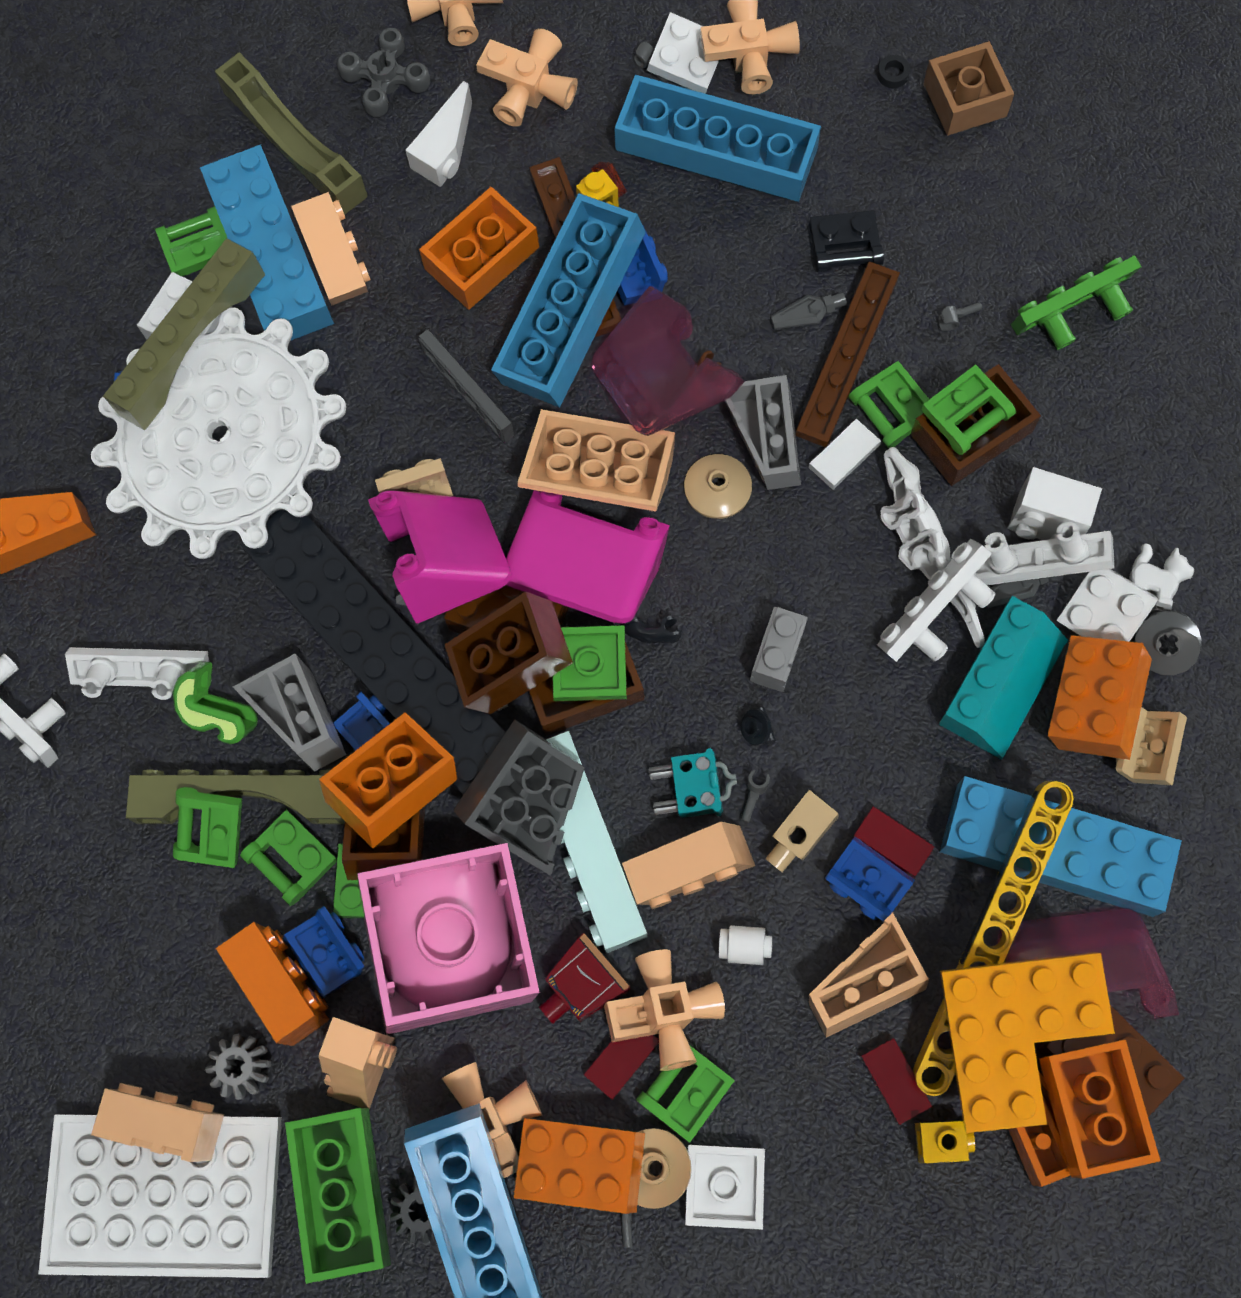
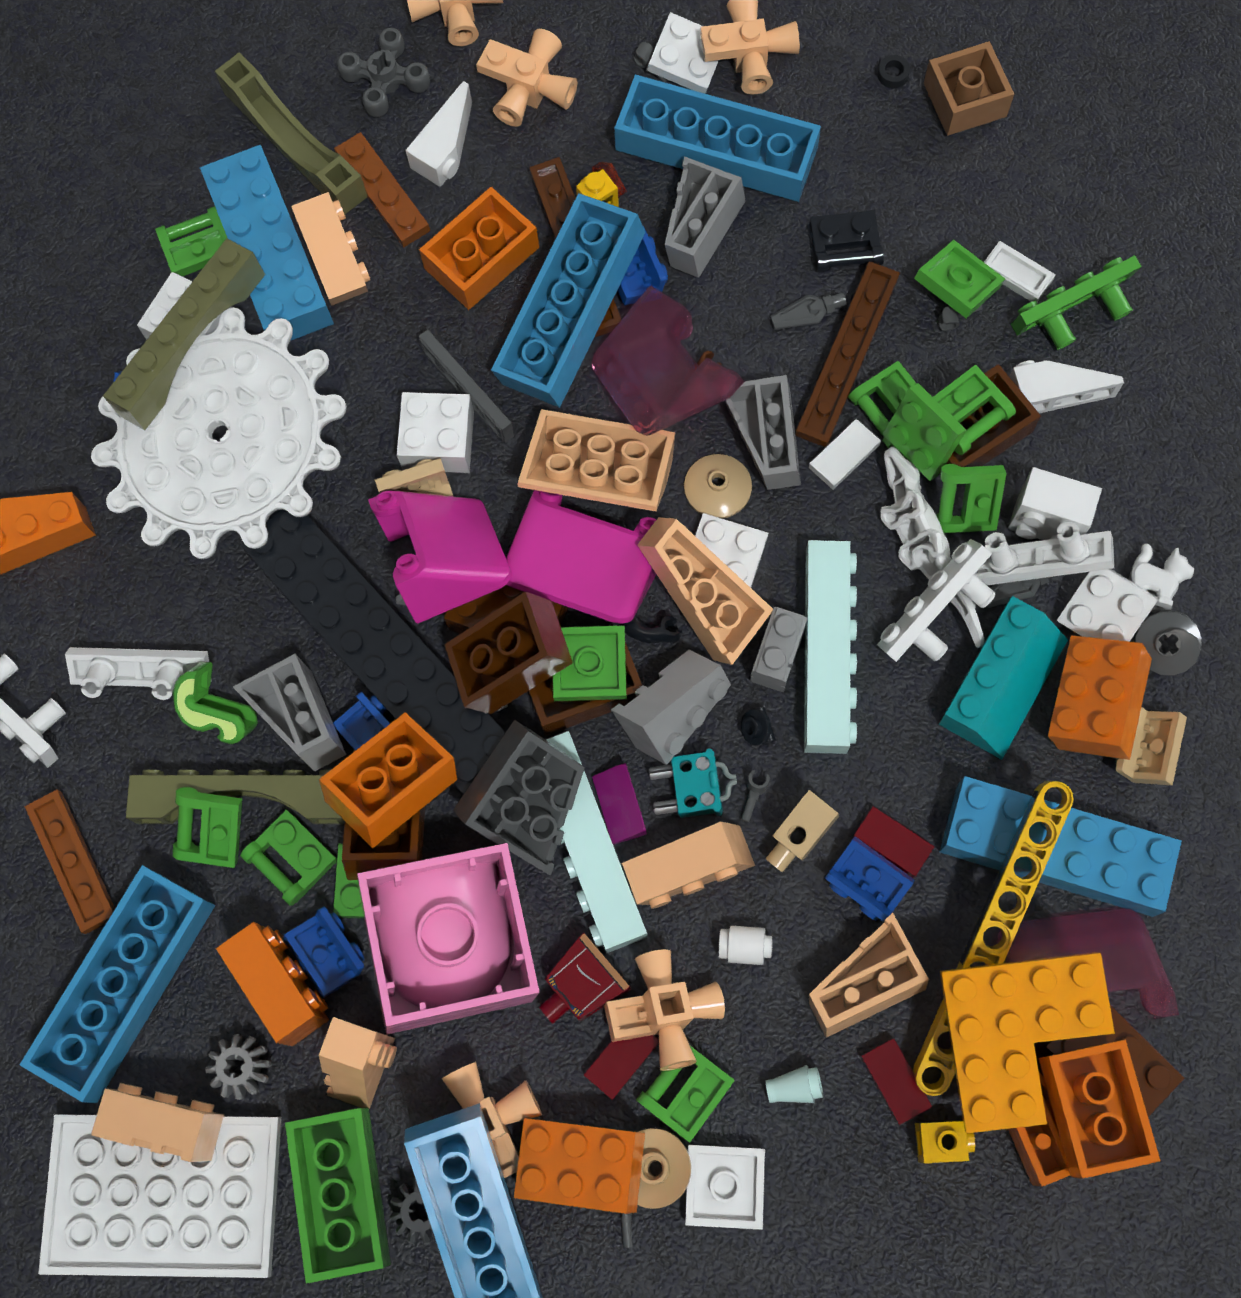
(71, 861): none -> dark orange plate
(117, 986): none -> dark azure brick
(384, 190): none -> dark orange plate
(435, 429): none -> white brick
(619, 804): none -> magenta slope
(673, 706): none -> light grey wedge
(702, 215): none -> light grey wedge
(706, 590): none -> light nougat wedge
(733, 544): none -> white plate
(796, 1086): none -> light aqua cone
(828, 647): none -> light aqua brick
(924, 431): none -> bright green plate
(959, 279): none -> bright green plate
(981, 497): none -> bright green plate
(1020, 272): none -> white tile
(1059, 385): none -> white slope

